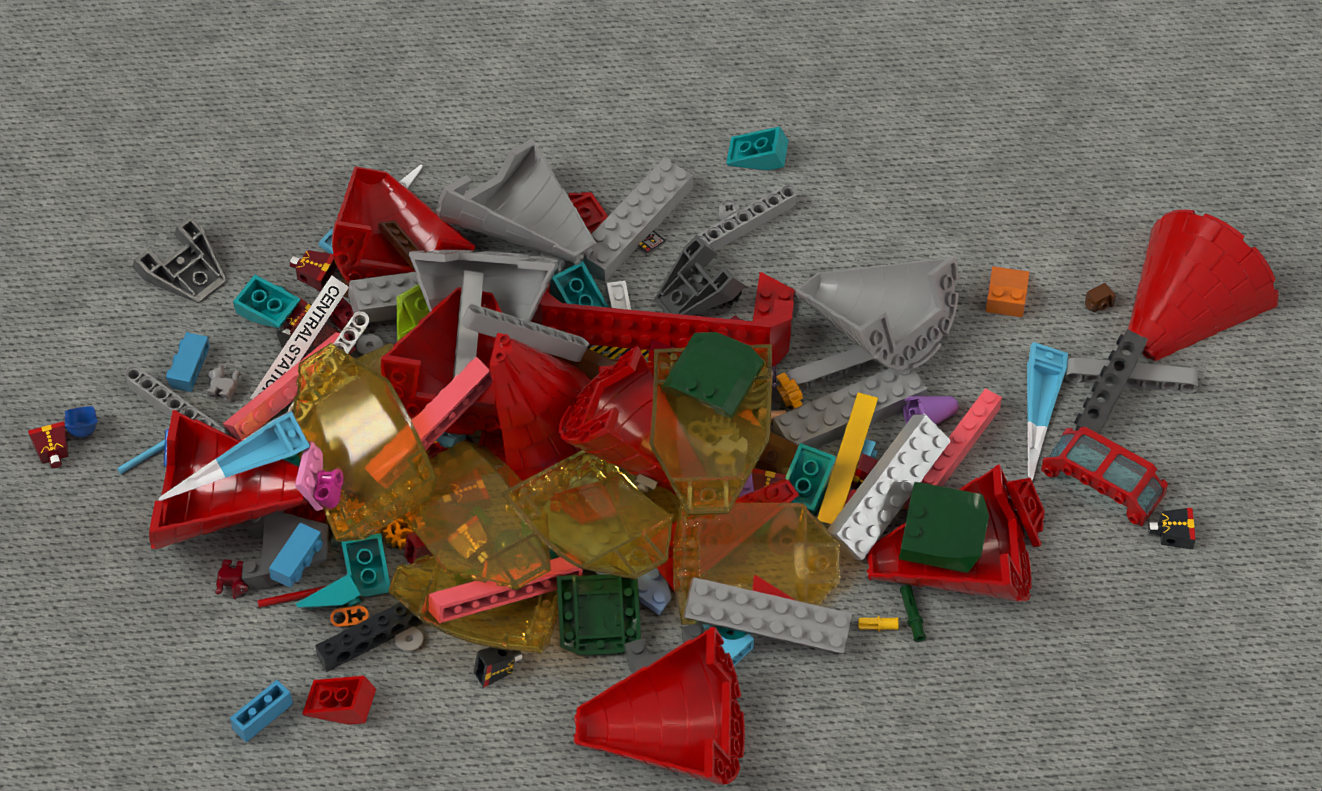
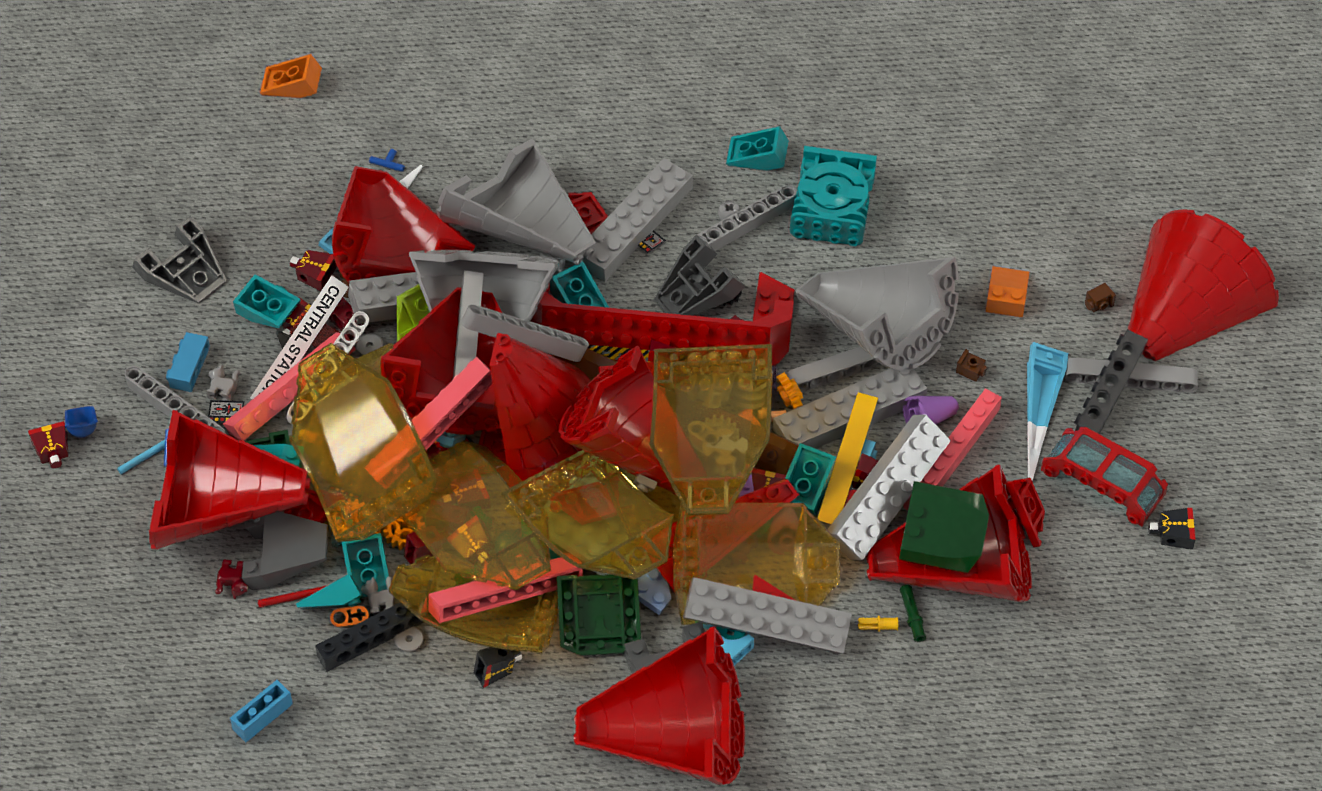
(222, 410): none -> piece
(268, 444): medium azure plate -> none
(292, 78): none -> orange slope
(296, 555): dark azure brick -> none
(306, 479): bright pink wing -> none
(329, 487): dark pink piece -> none
(340, 699): red slope -> none
(378, 599): none -> light grey animal
(388, 161): none -> blue piece
(398, 239): reddish brown tile -> none
(618, 295): white plate -> none
(715, 372): dark green wedge -> none
(839, 193): none -> teal brick
(971, 366): none -> reddish brown brick

